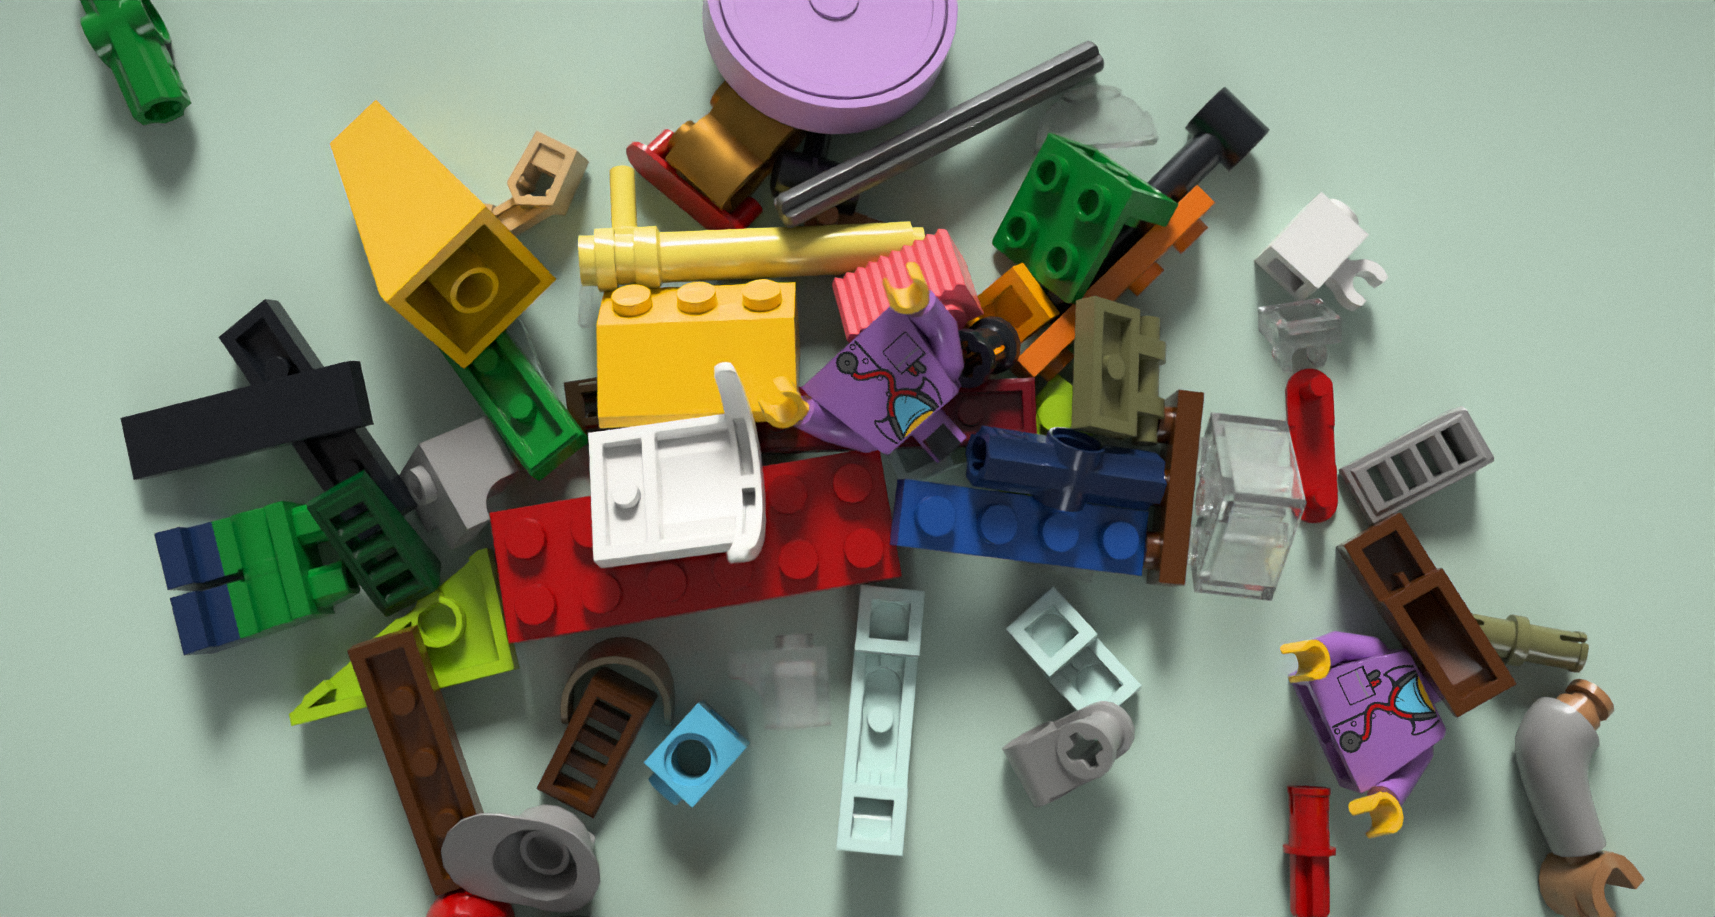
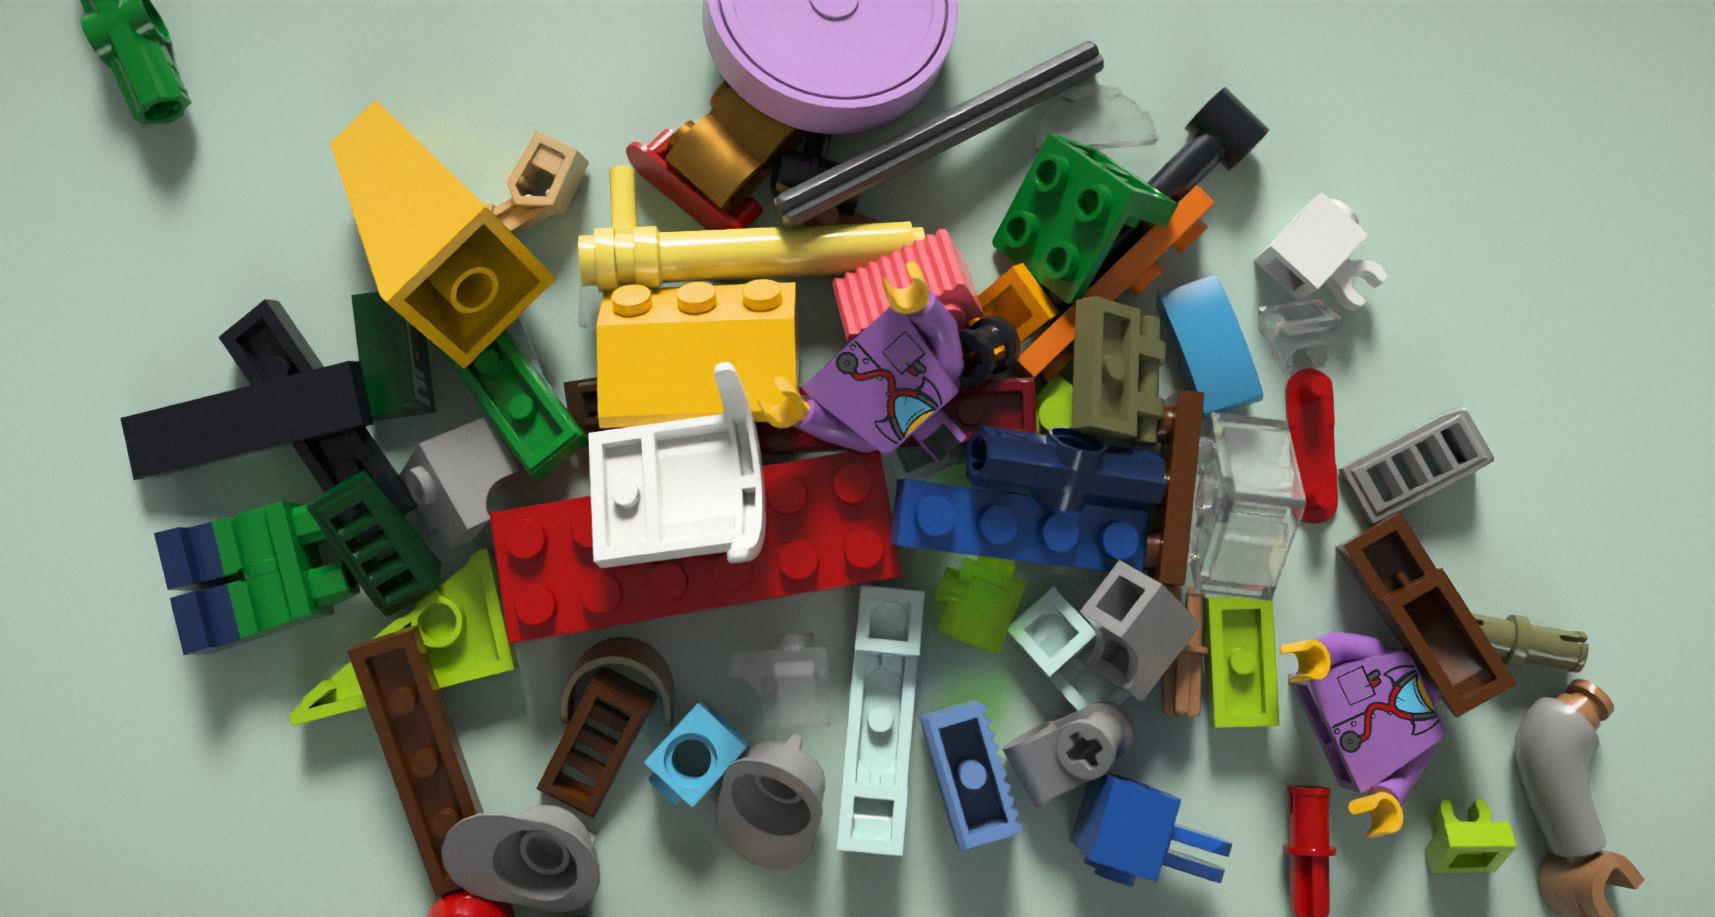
(392, 360): none -> dark green panel
(772, 804): none -> light grey piece
(970, 774): none -> medium blue brick
(978, 602): none -> clear neon green brick
(1129, 830): none -> blue brick
(1136, 629): none -> light grey brick
(1184, 676): none -> medium nougat axle
(1210, 345): none -> dark azure slope
(1240, 662): none -> lime plate
(1471, 845): none -> lime tile

